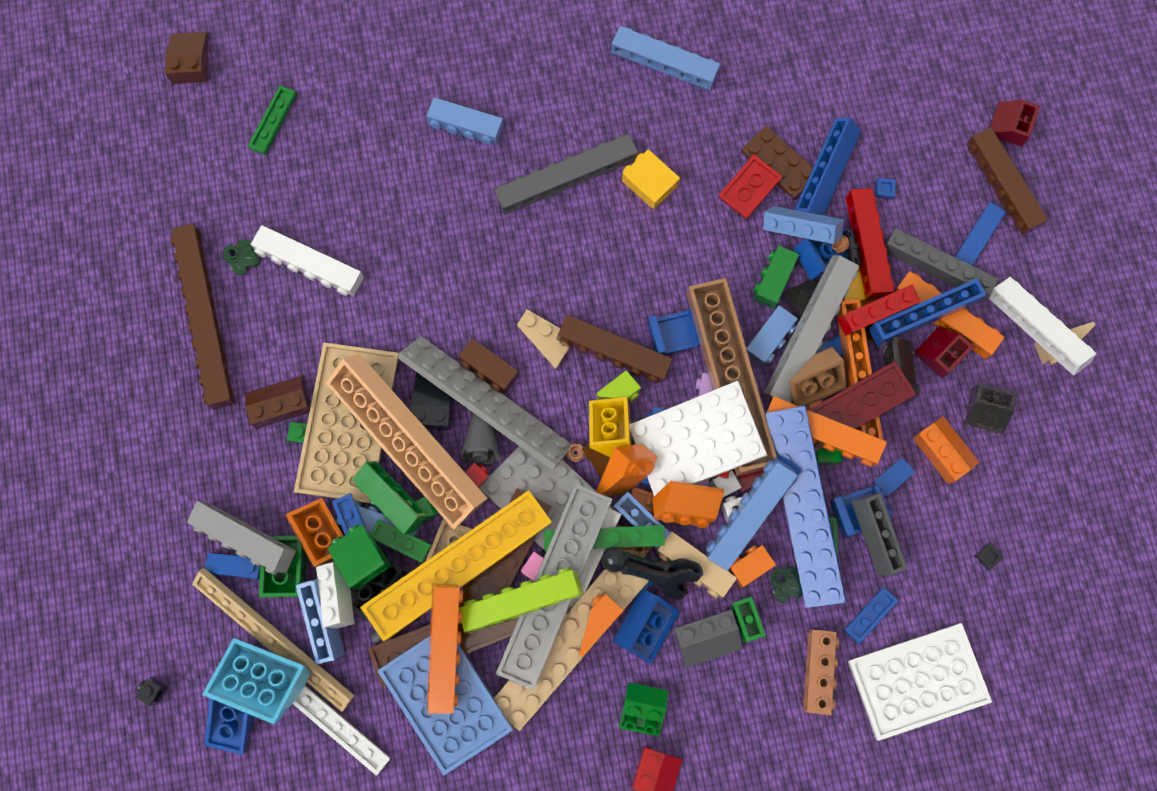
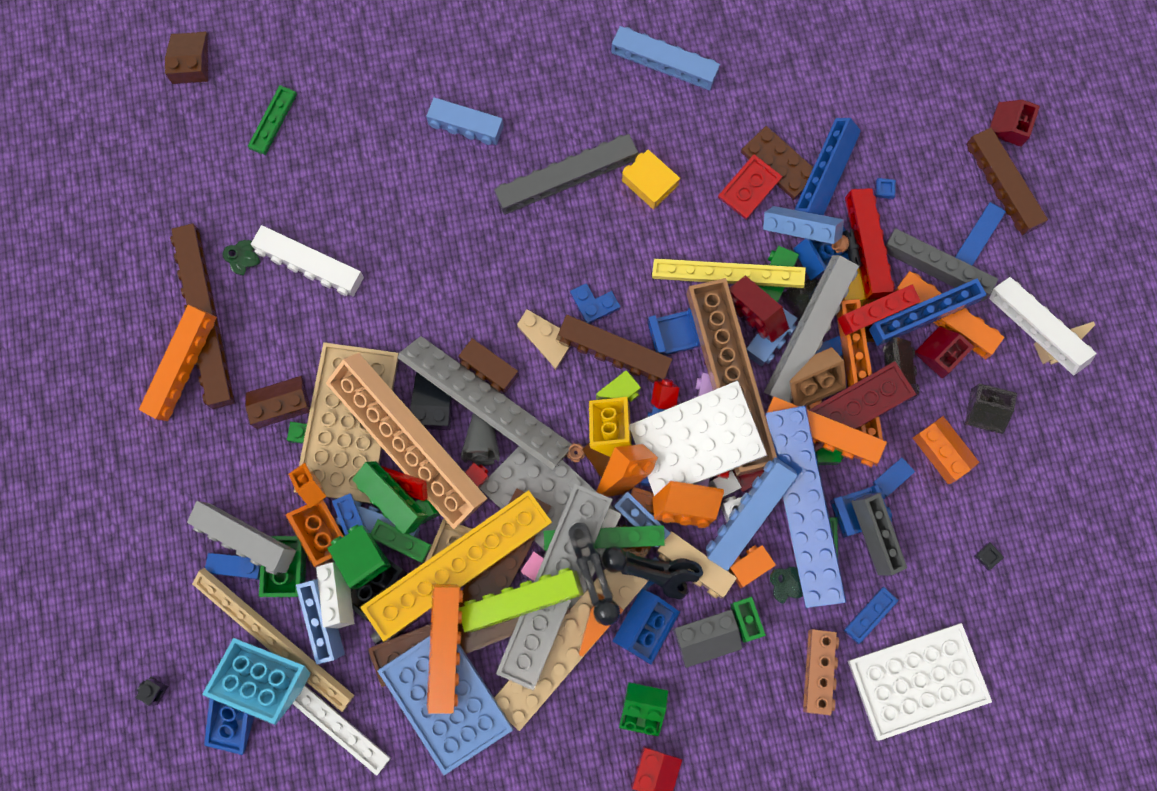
(177, 363): none -> orange brick
(307, 485): none -> orange brick
(411, 485): none -> red tile
(592, 308): none -> blue plate
(605, 610): none -> black piece
(665, 394): none -> red brick
(709, 271): none -> light yellow plate
(758, 309): none -> dark red brick

